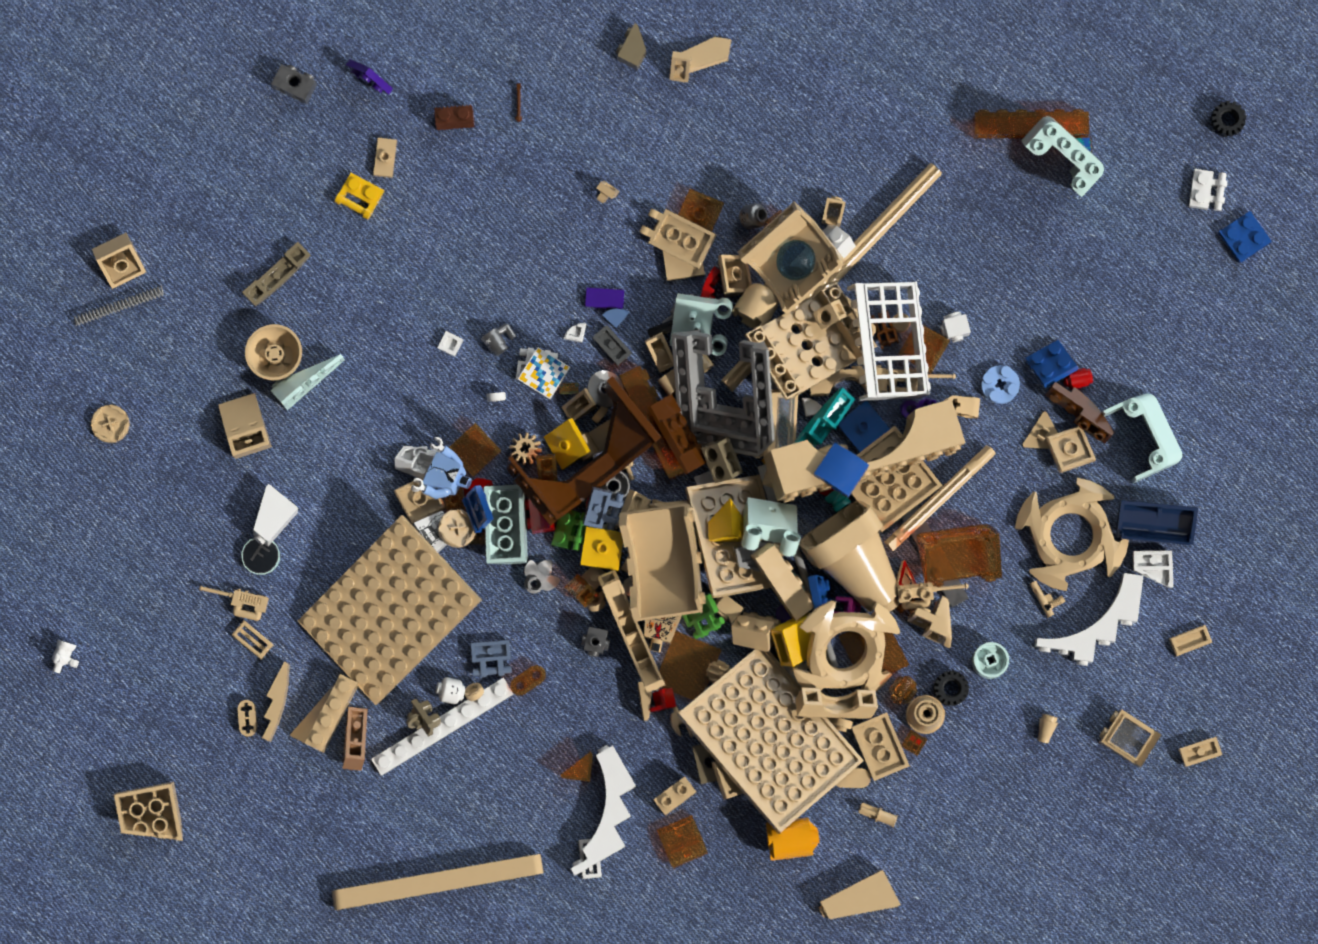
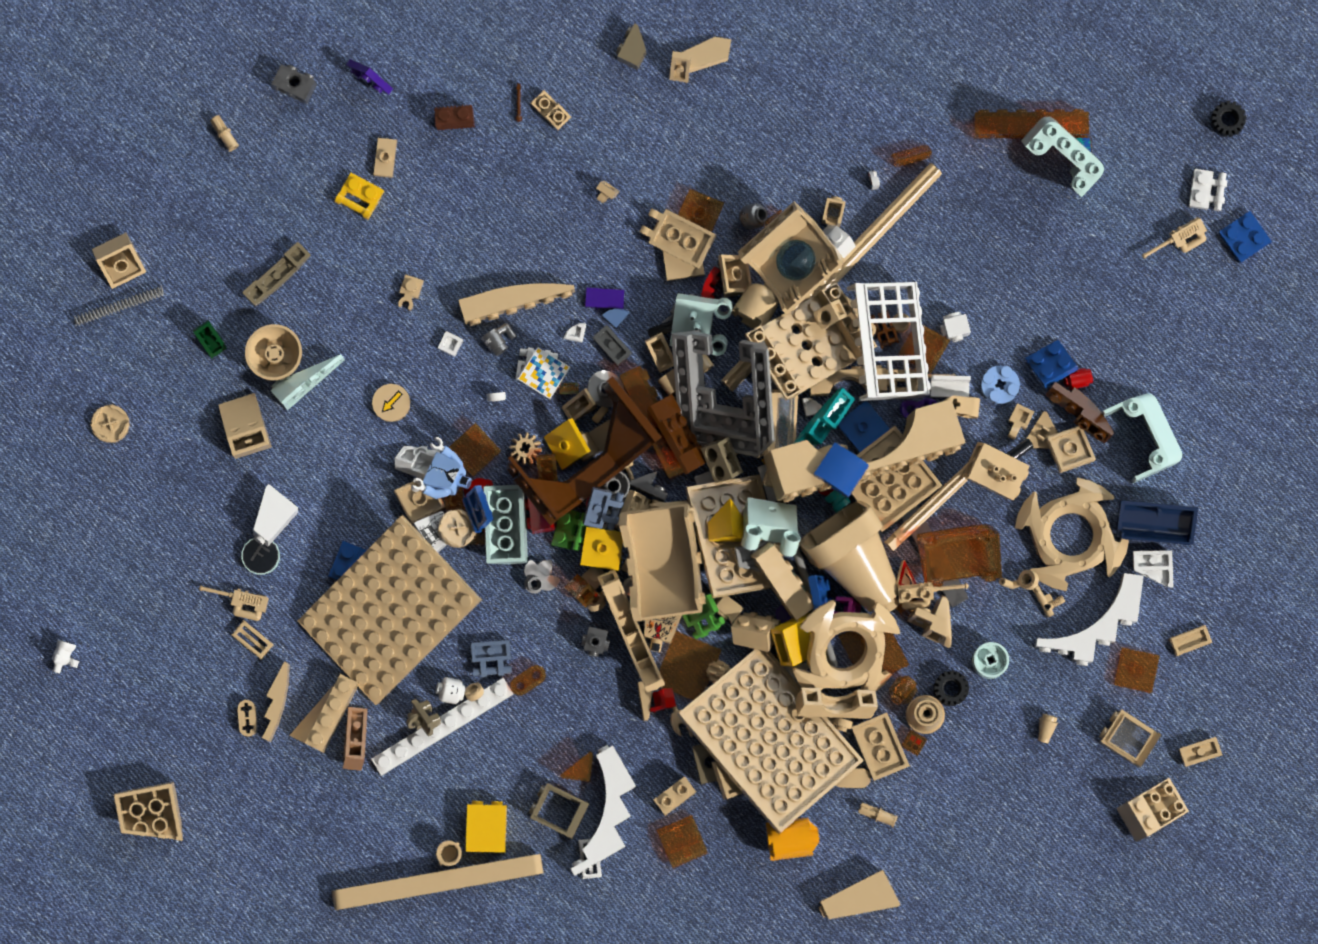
(209, 339): none -> dark green slope
(224, 133): none -> tan axle
(345, 558): none -> blue plate
(391, 402): none -> tan tile
(410, 289): none -> tan plate
(449, 853): none -> tan piece
(486, 827): none -> yellow brick
(509, 300): none -> tan slope
(535, 809): none -> dark tan window
(550, 110): none -> tan slope
(644, 485): none -> flat silver slope
(874, 180): none -> white tile
(911, 155): none -> clear orange slope
(949, 386): none -> white panel
(998, 471): none -> tan piece
(1020, 419): none -> tan plate
(1022, 581): none -> tan plate
(1136, 670): none -> clear orange plate
(1152, 810): none -> tan slope
(1179, 235): none -> tan piece

